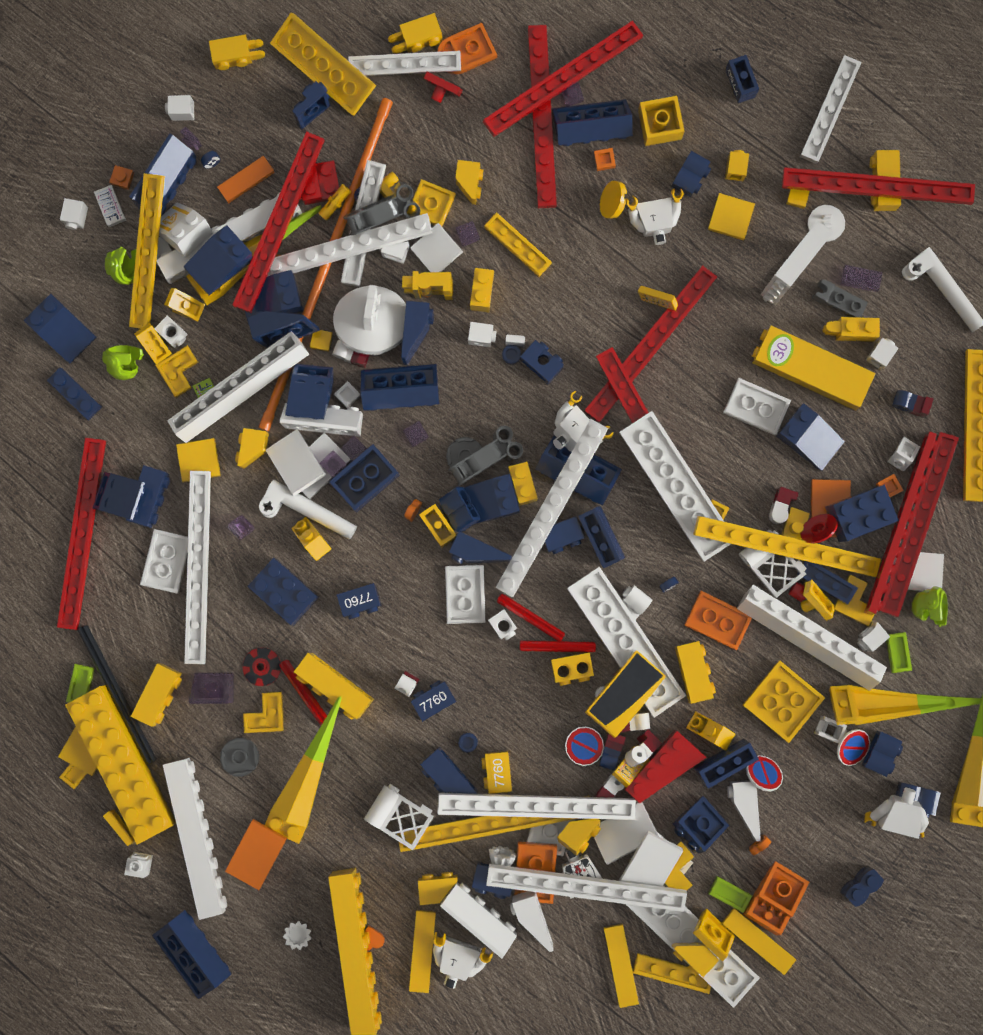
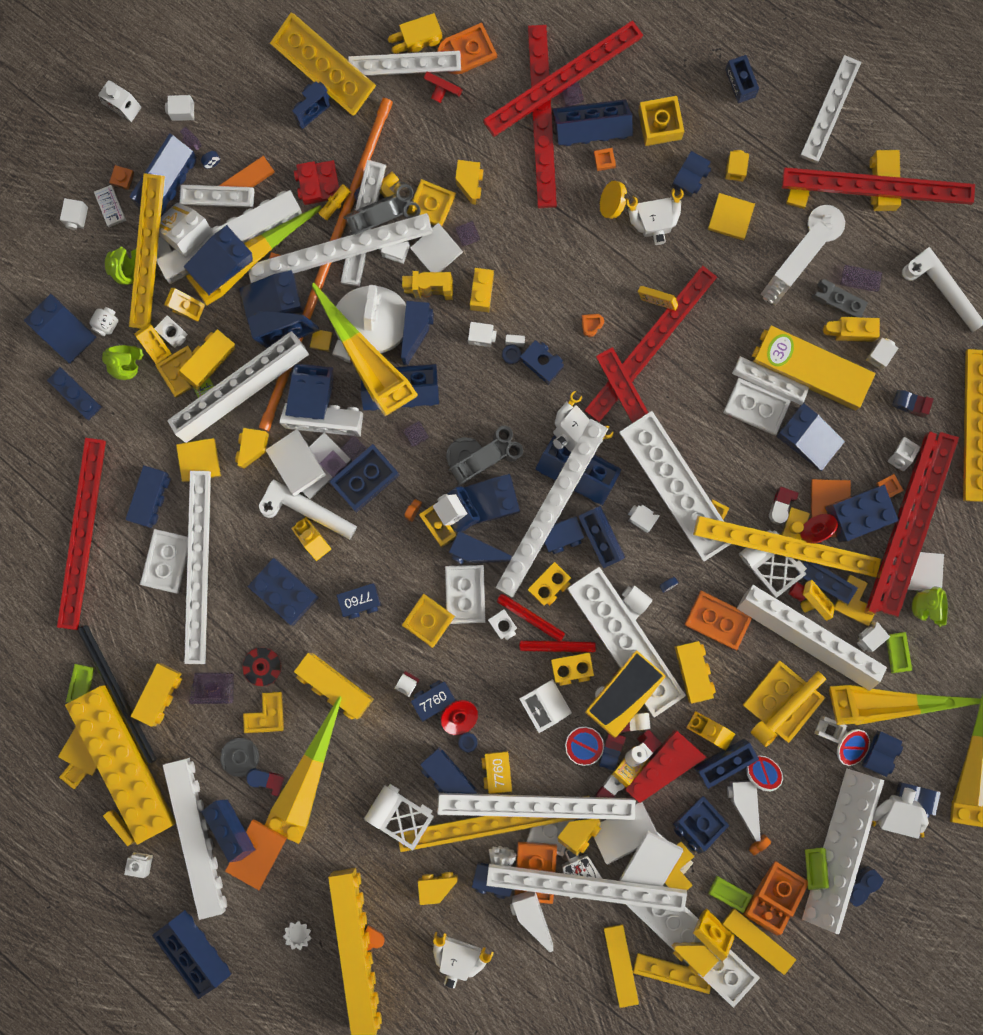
(103, 321): none -> white head
(116, 100): none -> white torso
(119, 495): dark blue slope -> none
(206, 359): none -> yellow brick
(216, 196): none -> white tile
(228, 830): none -> dark blue brick
(234, 51): yellow hinge -> none
(240, 527): clear purple plate -> none
(258, 777): none -> leg
(278, 222): red plate -> none
(303, 691): red axle -> none
(347, 394): white tile -> none
(380, 377): none -> yellow plate
(422, 951): yellow tile -> none
(428, 620): none -> yellow tile
(449, 509): none -> white brick
(461, 723): none -> red dish
(479, 919): white slope -> none
(517, 244): yellow tile -> none
(523, 483): yellow brick -> none
(545, 580): none -> yellow brick
(545, 706): none -> white slope
(591, 324): none -> orange tile
(642, 517): none -> white window
(765, 732): none -> yellow piece
(770, 380): none -> white tile
(817, 869): none -> lime tile
(844, 849): none -> white plate

